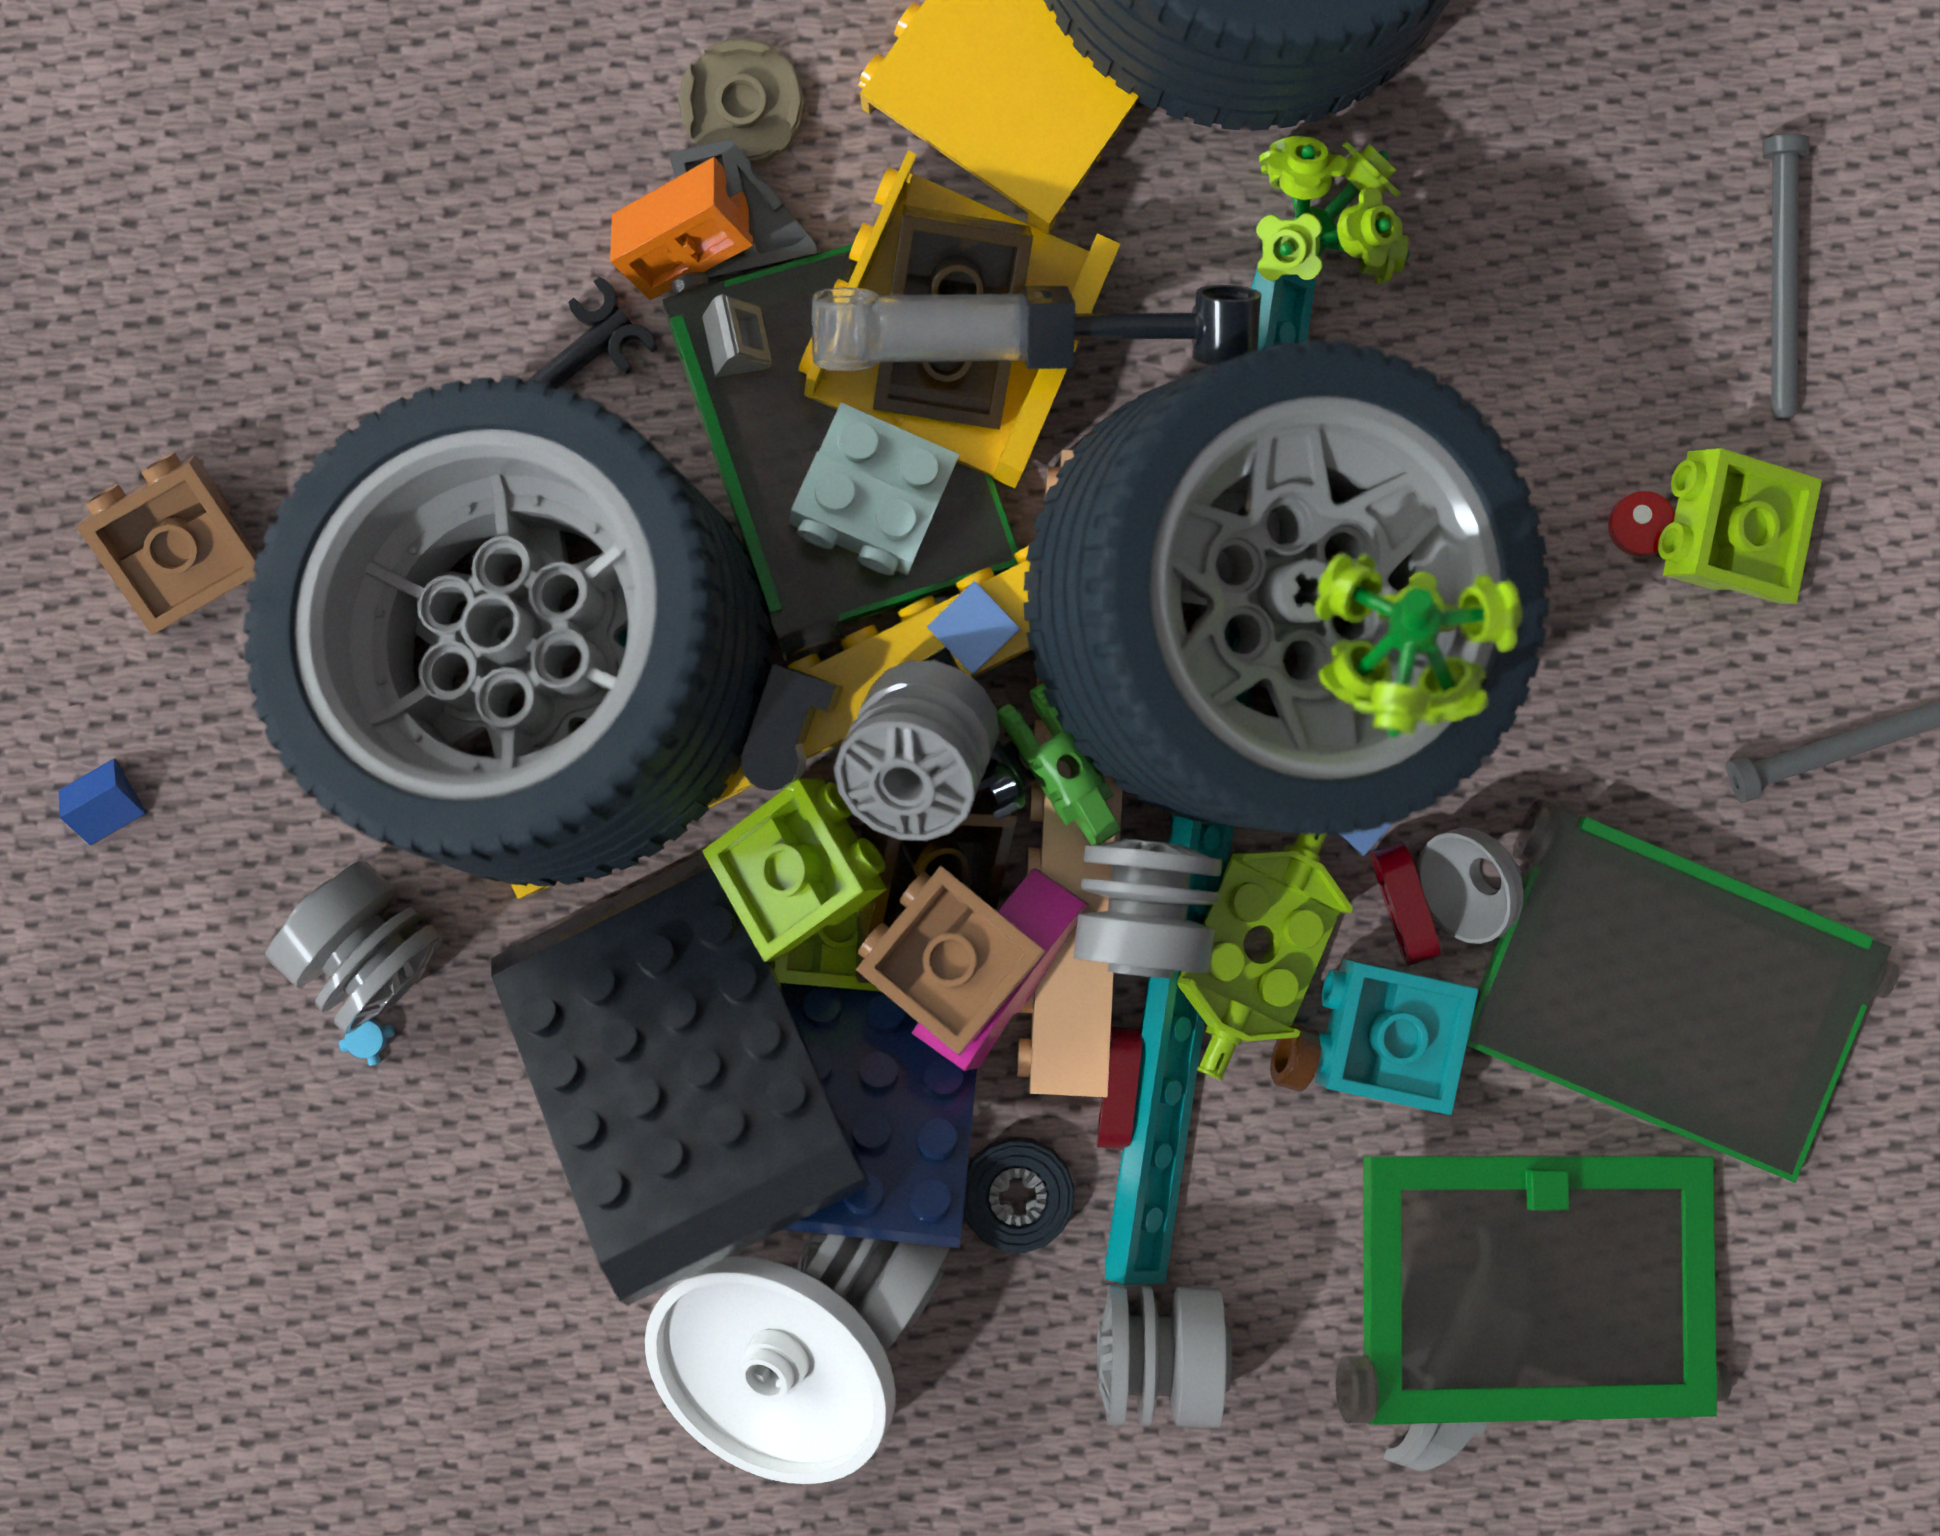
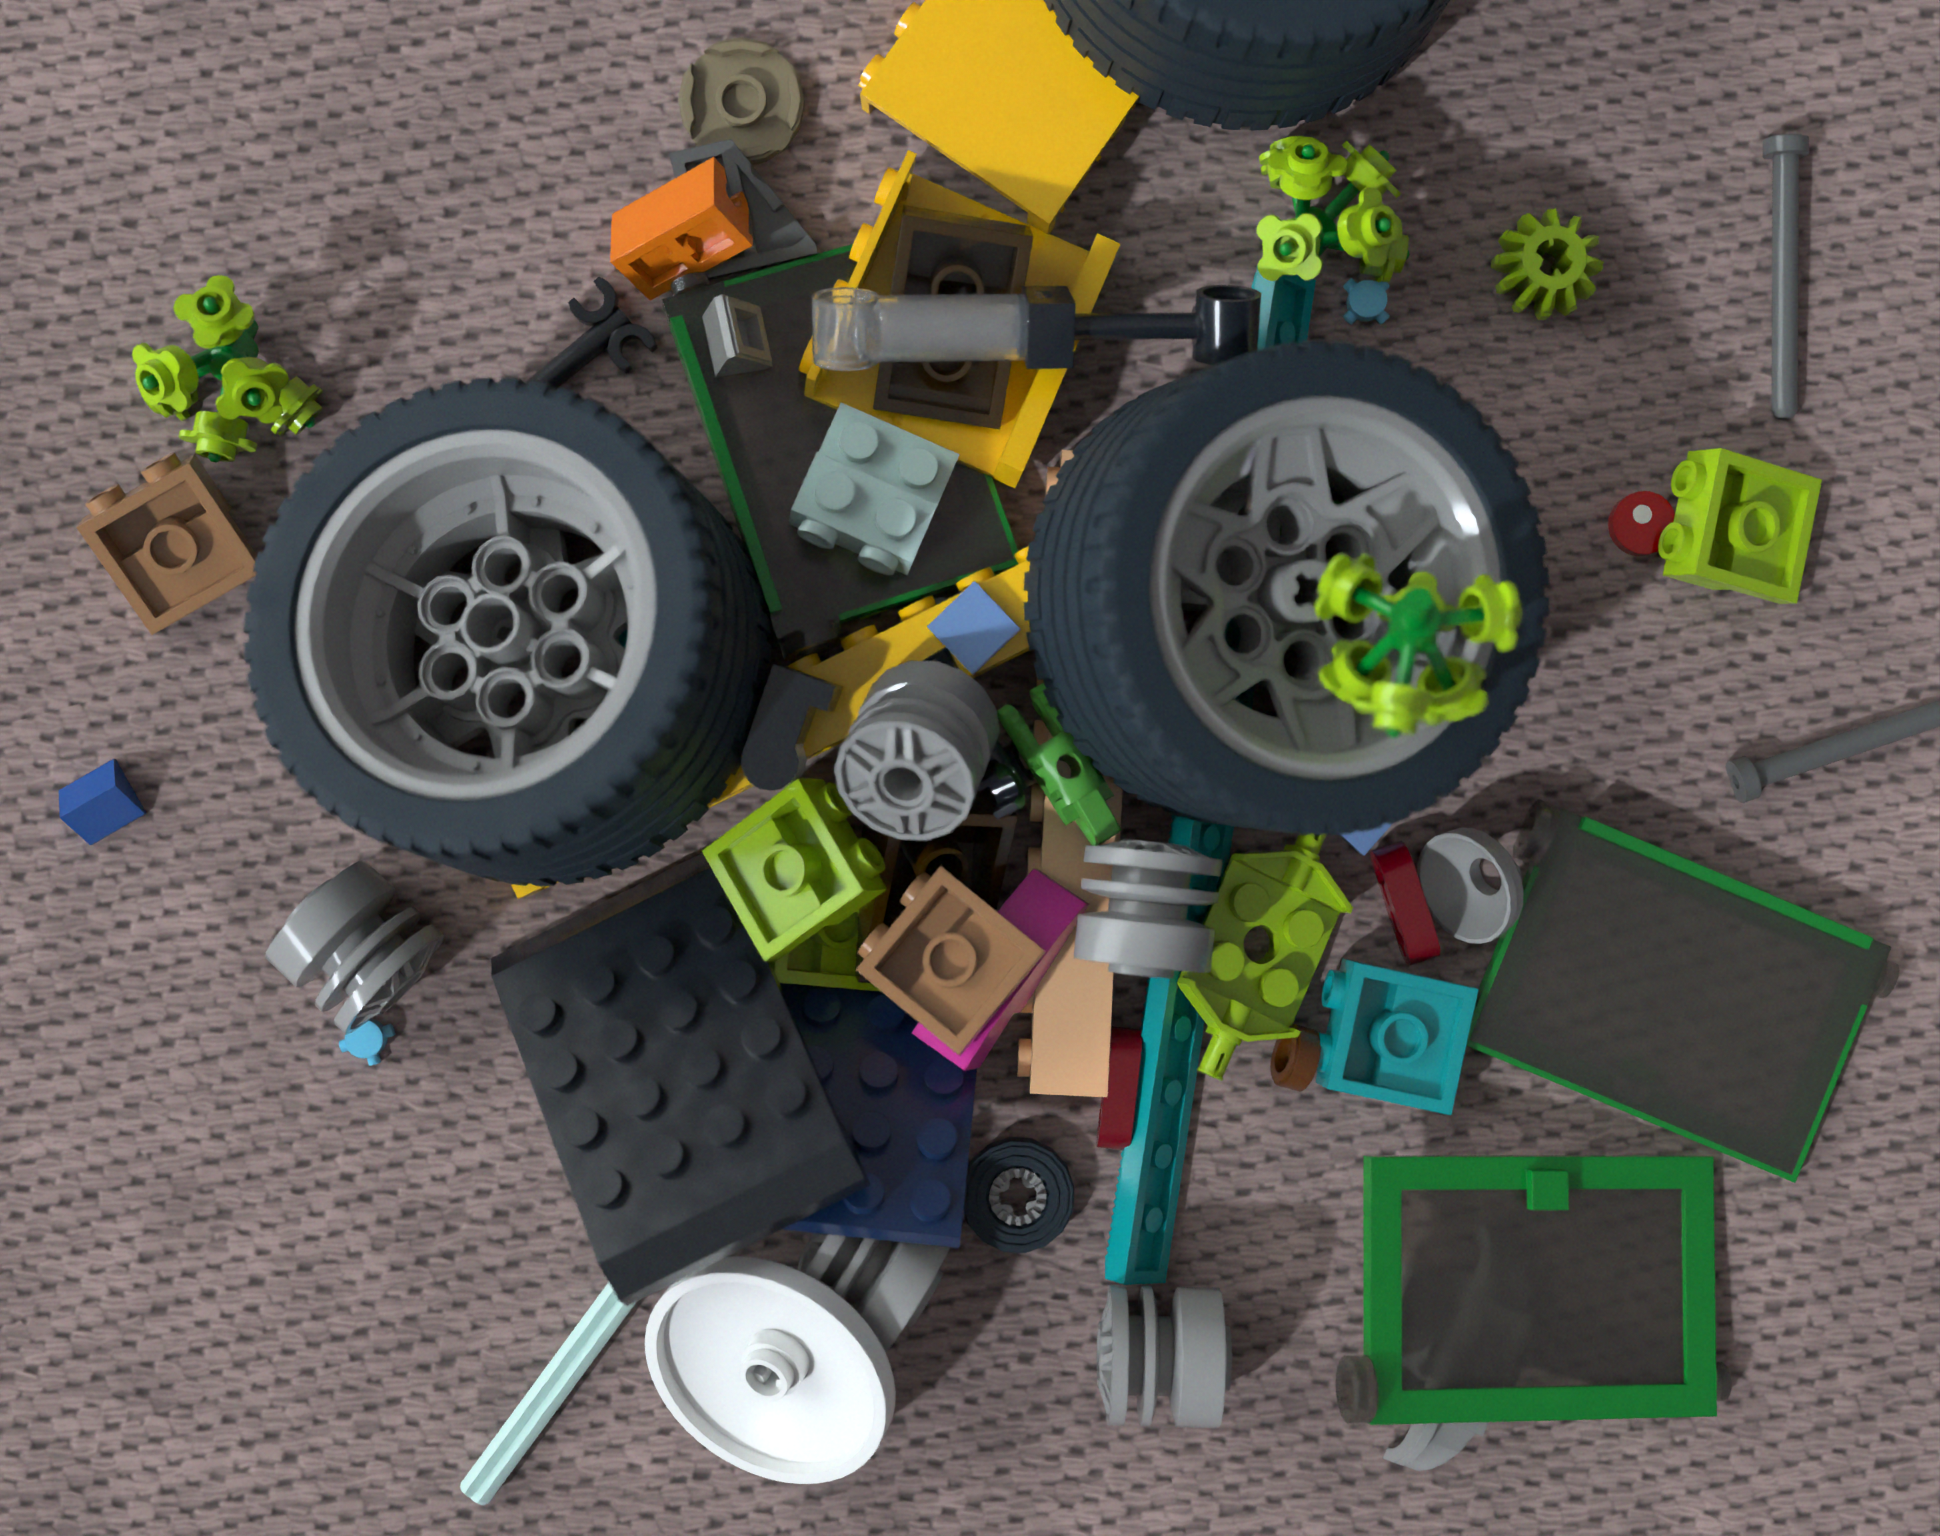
(249, 385): none -> lime plant
(545, 1397): none -> light aqua axle
(1366, 301): none -> medium azure piece
(1524, 258): none -> lime gear

